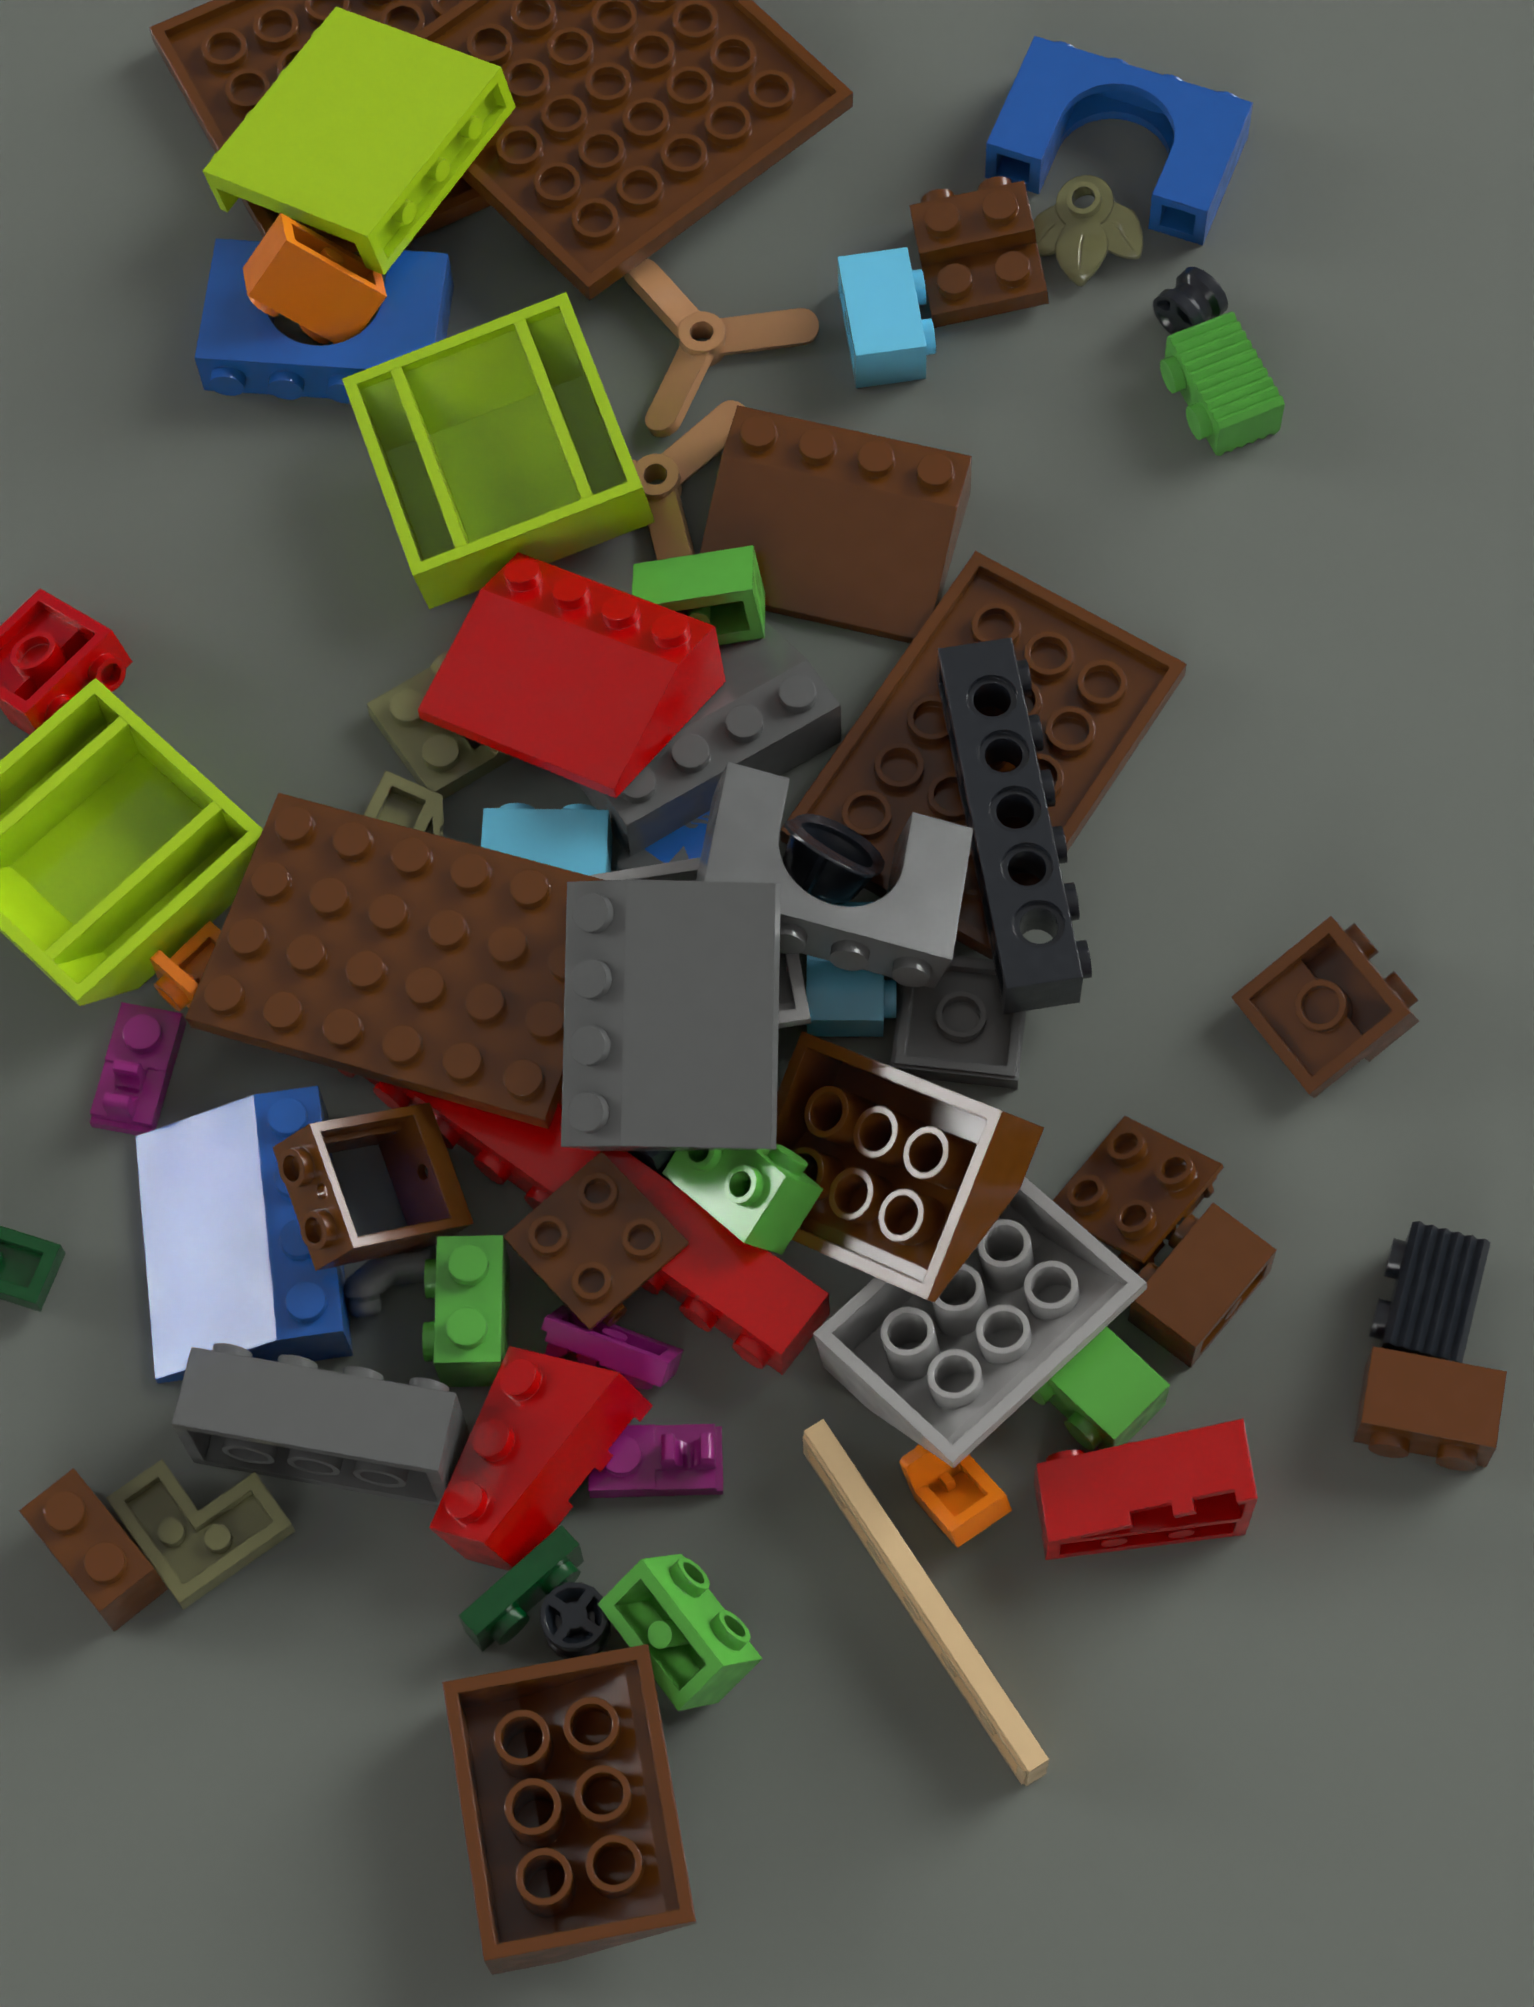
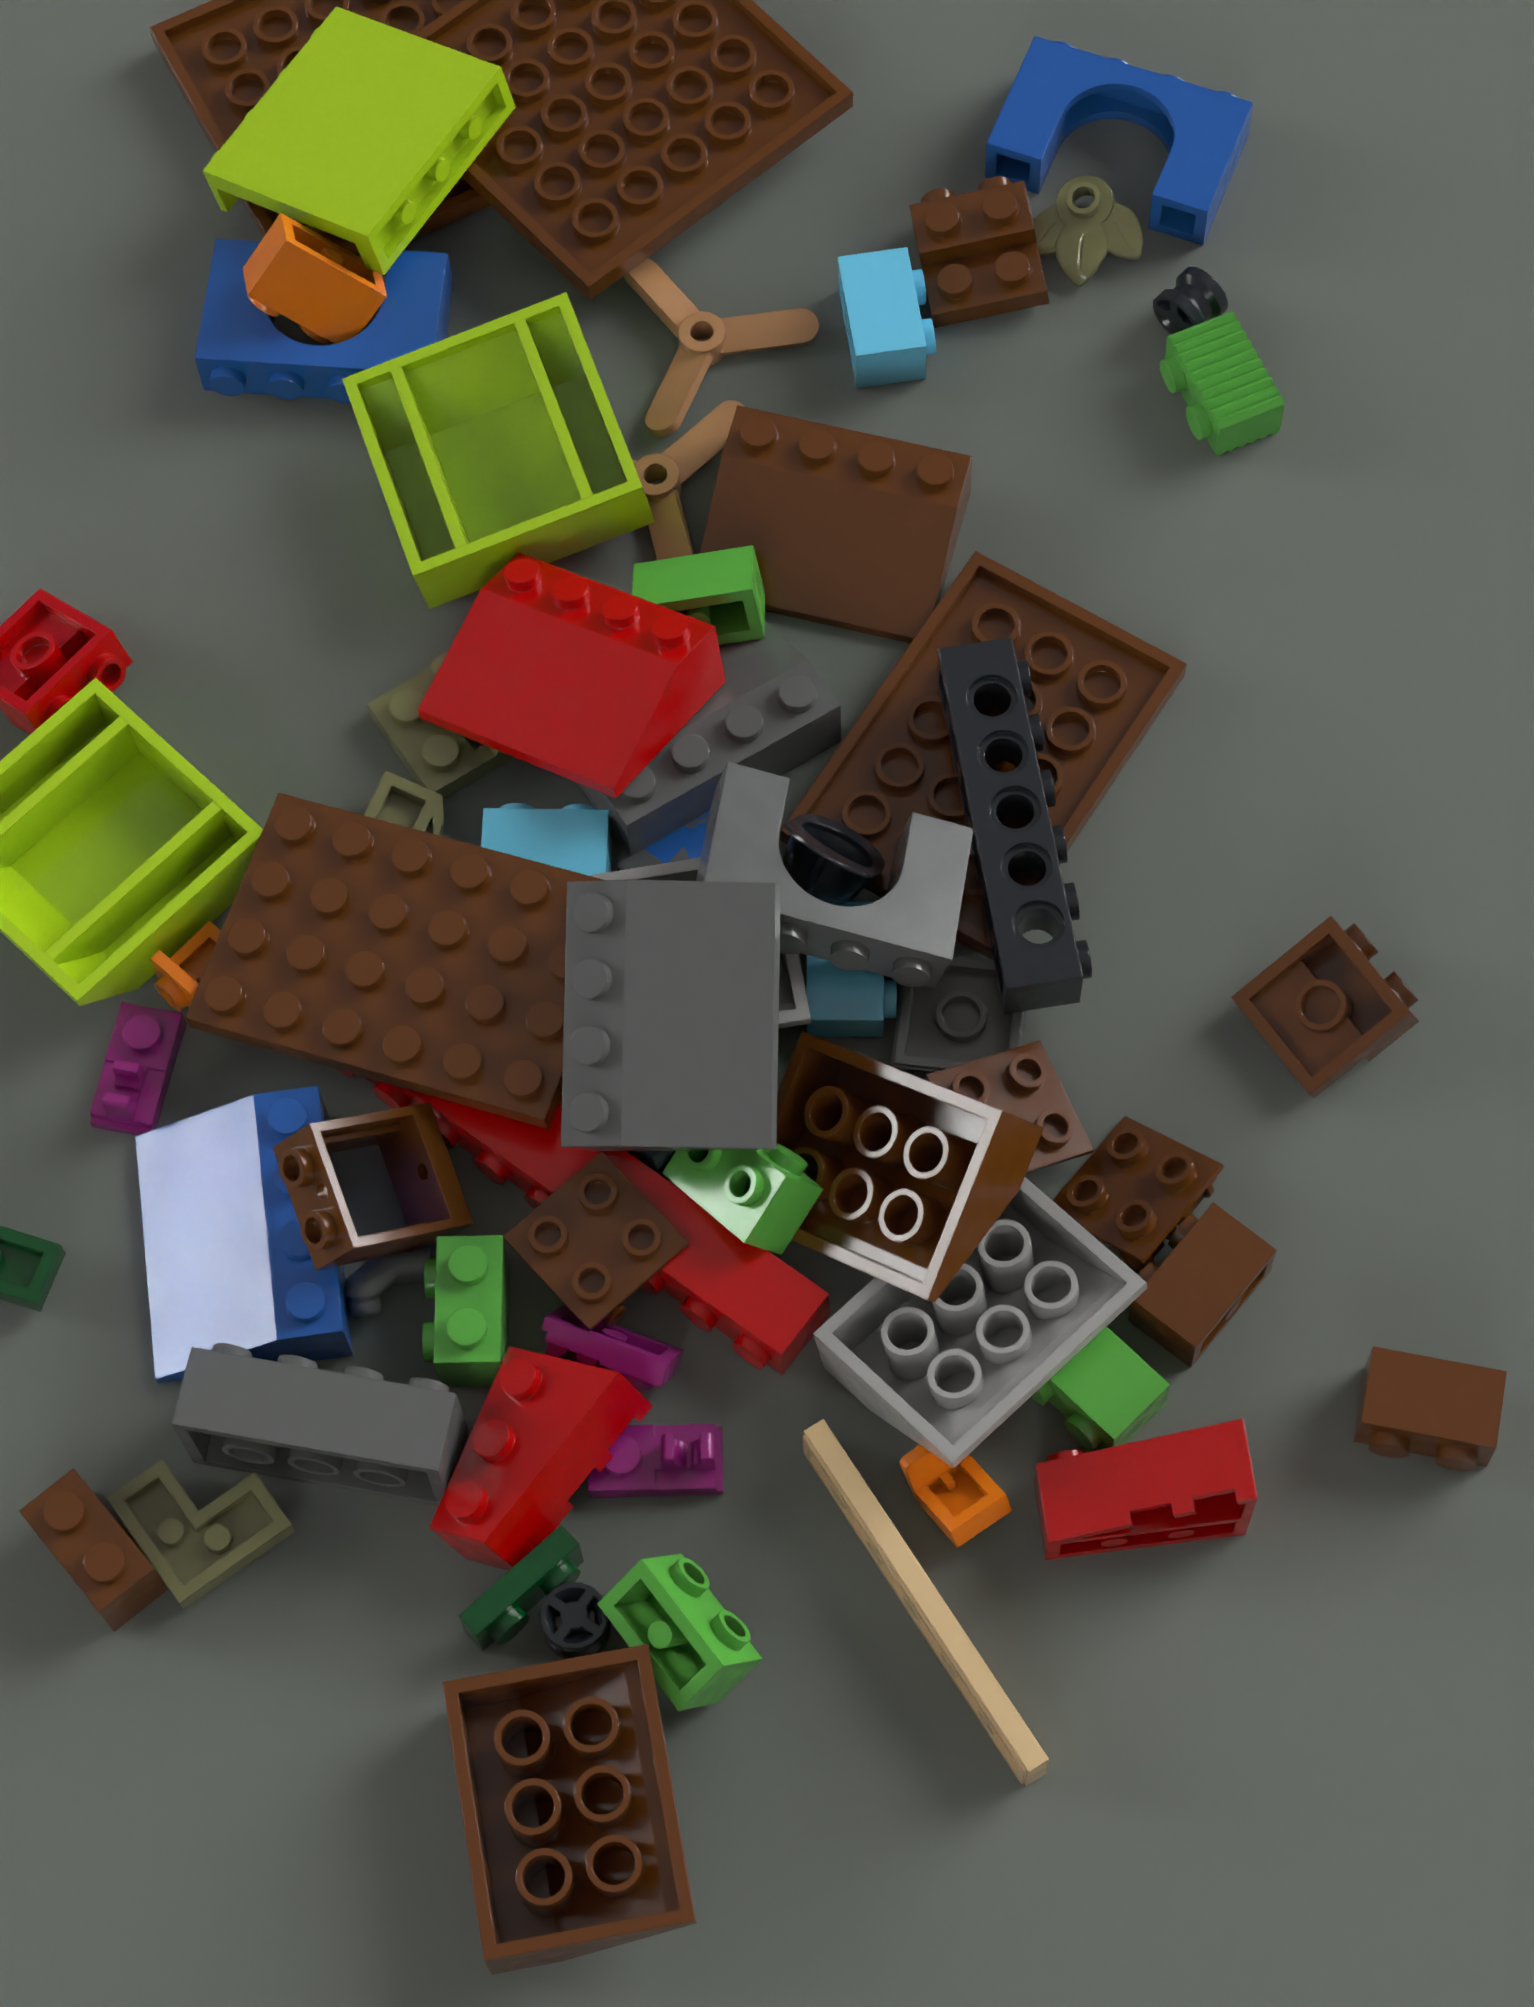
(1026, 1087): none -> reddish brown hinge
(1433, 1292): black brick -> none

